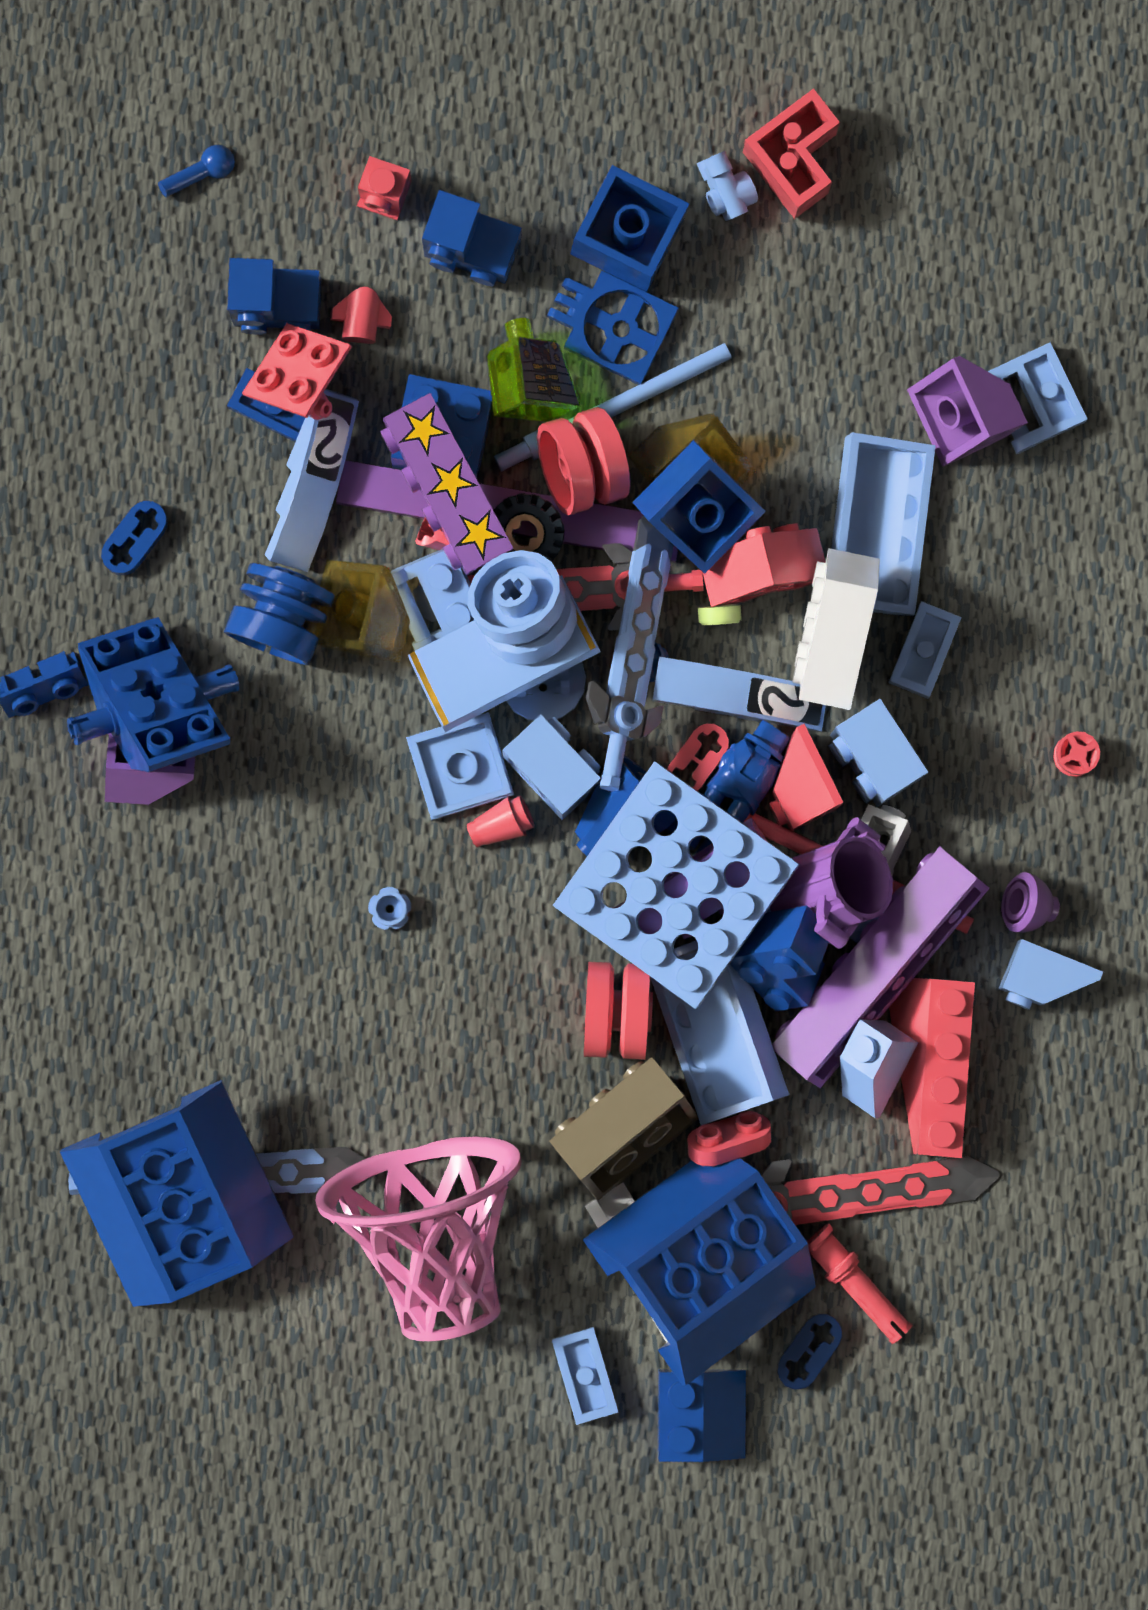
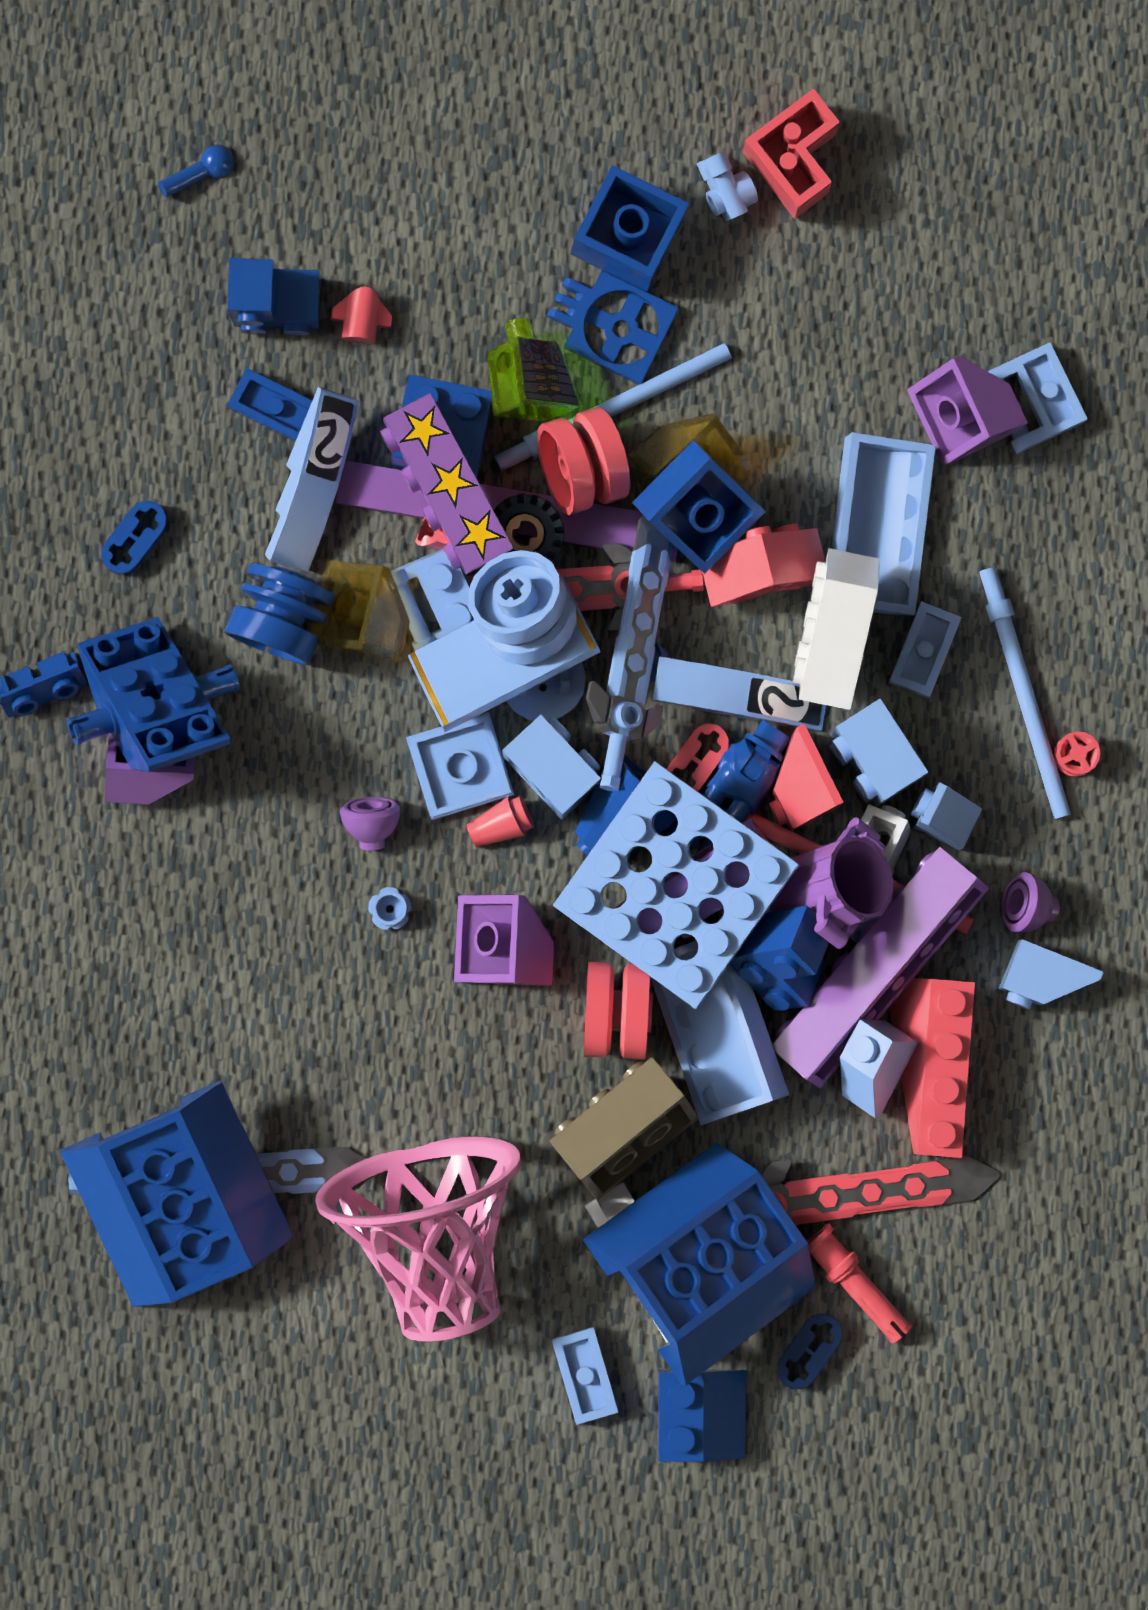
(298, 372): coral hinge -> none
(370, 820): none -> medium lavender brick
(383, 188): coral brick -> none
(469, 240): blue brick -> none
(501, 942): none -> medium lavender slope
(719, 615): yellowish green tile -> none
(729, 1139): coral plate -> none
(945, 815): none -> light blue slope
(1000, 612): none -> light blue bar

